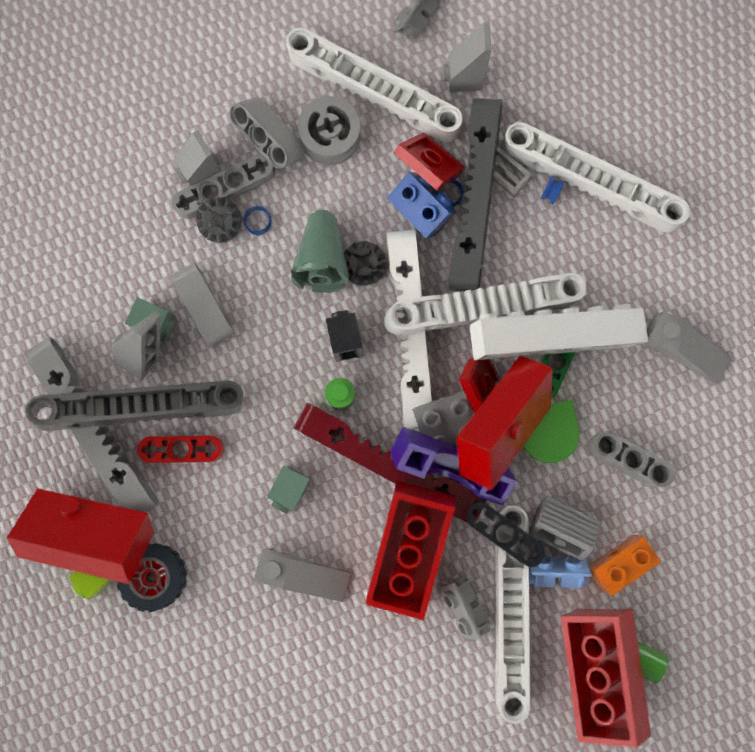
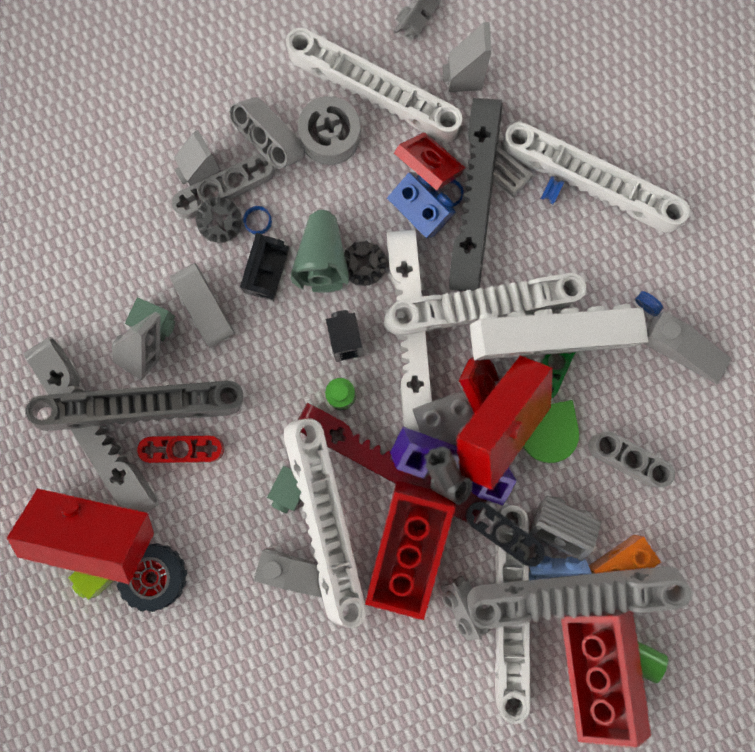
(264, 267): none -> black hinge
(327, 524): none -> white gear
(446, 476): none -> dark grey piece
(623, 590): none -> light grey gear
(641, 297): none -> blue axle

